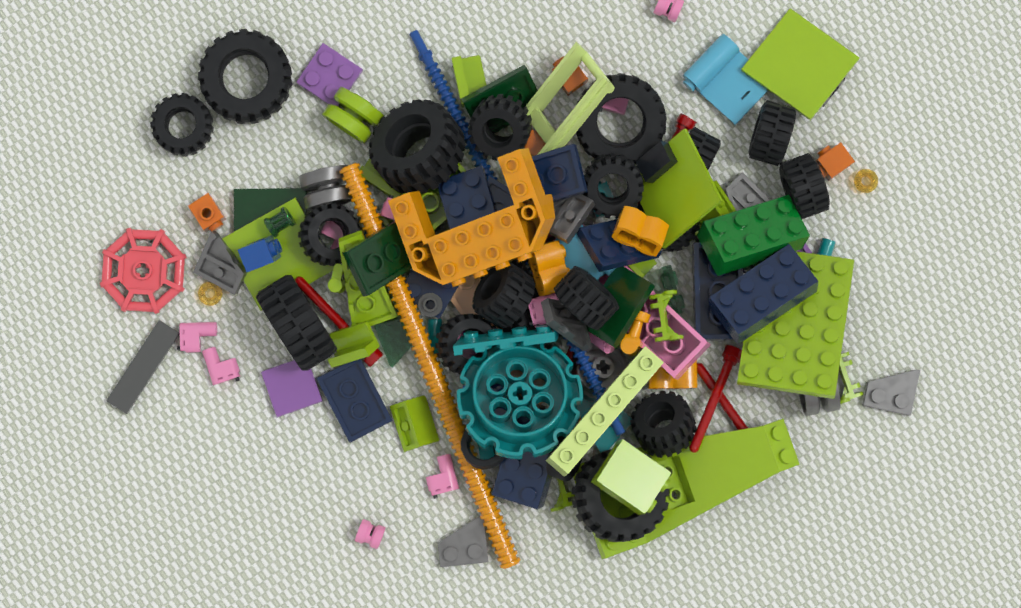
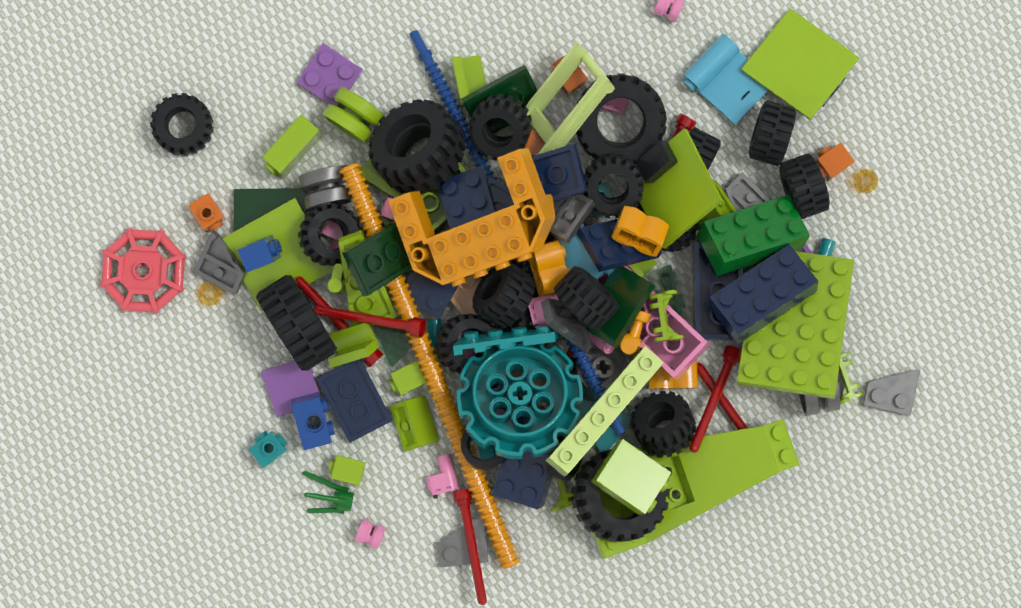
(143, 367): dark grey tile -> none
(191, 335): bright pink piece -> none
(220, 371): bright pink piece -> none
(237, 45): black tyre -> none
(268, 448): none -> teal brick
(279, 222): clear green bush -> none
(291, 147): none -> lime brick
(312, 435): none -> blue brick
(341, 500): none -> green plant
(347, 470): none -> lime brick
(407, 379): none -> lime brick
(415, 326): none -> red piece
(430, 312): dark grey plate -> none
(463, 500): none -> red piece

